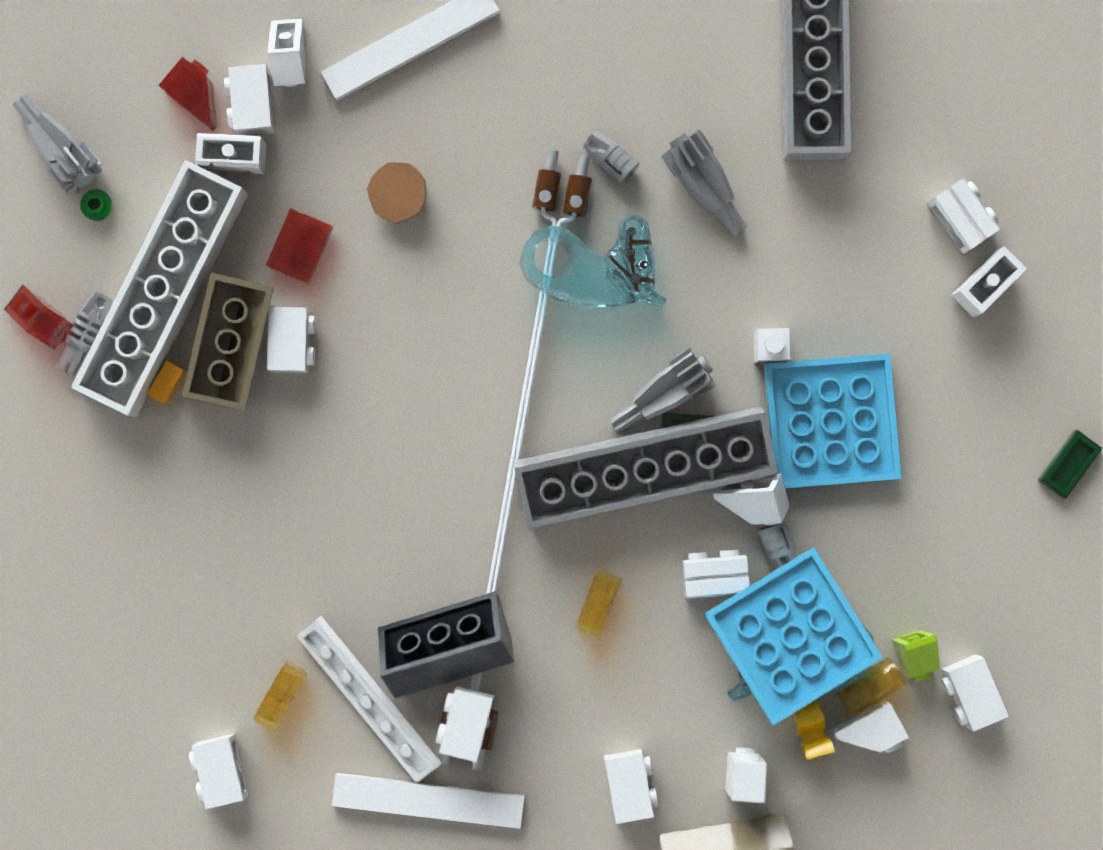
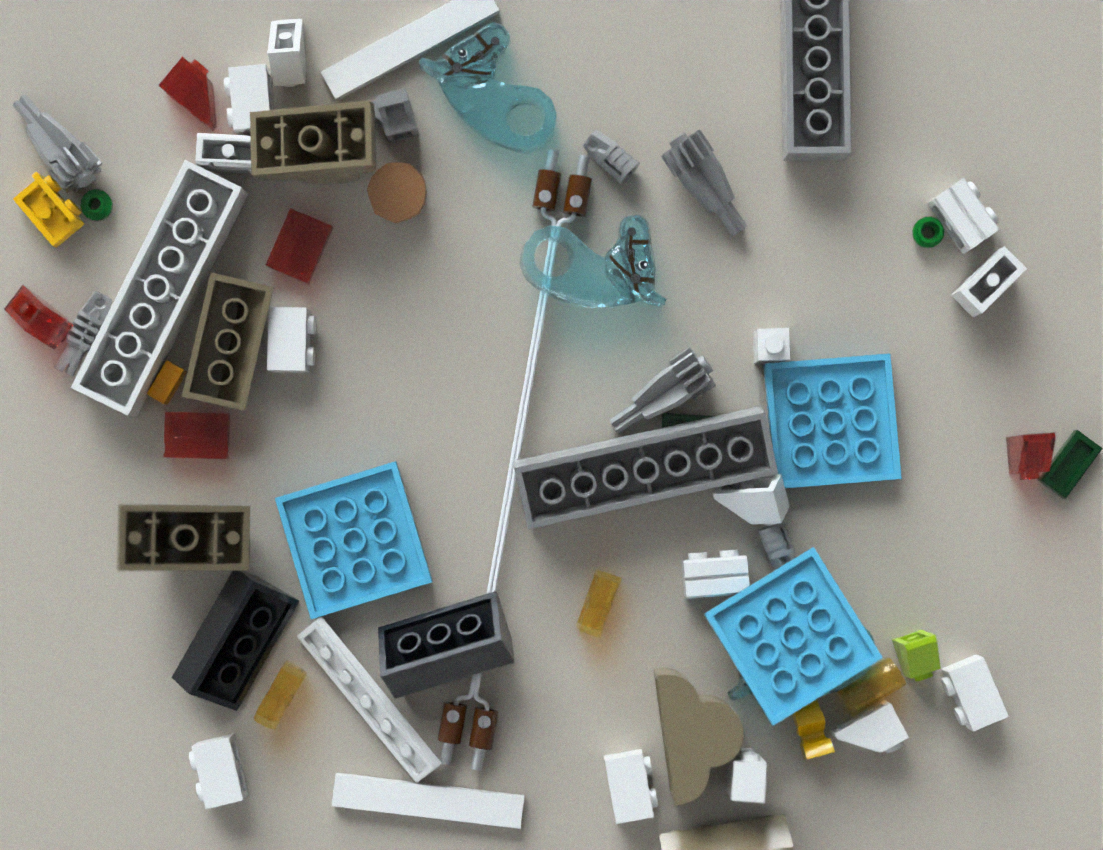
(48, 210): none -> yellow bracket
(183, 538): none -> dark tan brick
(196, 435): none -> clear red plate
(235, 640): none -> black slope
(314, 143): none -> dark tan brick
(353, 540): none -> medium azure plate
(395, 115): none -> light grey brick
(465, 723): white brick -> none
(483, 103): none -> clear light blue animal
(695, 732): none -> dark tan brick
(937, 230): none -> green plate
(1030, 454): none -> clear red slope

